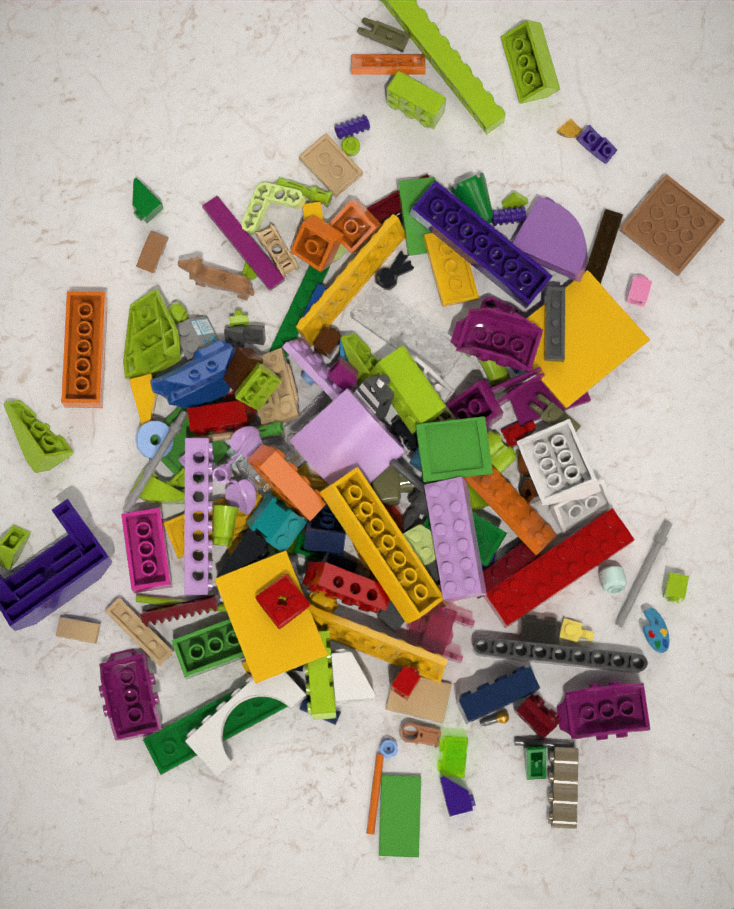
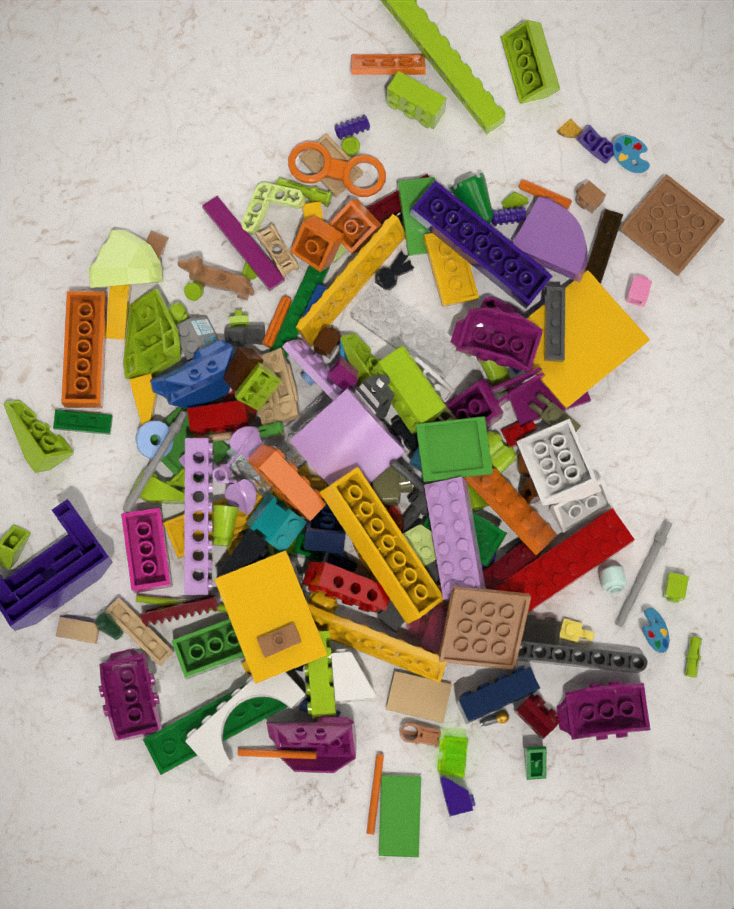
(82, 422): none -> green tile
(108, 625): none -> clear green cone
(118, 311): none -> yellow slope
(125, 261): none -> yellowish green brick
(145, 204): green slope -> none
(193, 290): none -> lime tile
(277, 321): none -> orange axle
(277, 753): none -> orange bar
(279, 640): none -> medium nougat plate
(281, 614): red brick -> none
(330, 736): none -> magenta slope
(336, 169): none -> orange bar
(383, 748): light blue plate -> none
(384, 34): olive hinge -> none
(406, 682): red brick -> none
(484, 627): none -> medium nougat plate
(537, 191): none -> orange axle
(540, 743): dark grey bar -> none
(564, 787): dark tan brick -> none
(589, 196): none -> medium nougat brick
(627, 149): none -> dark azure piece
(693, 657): none -> lime pin

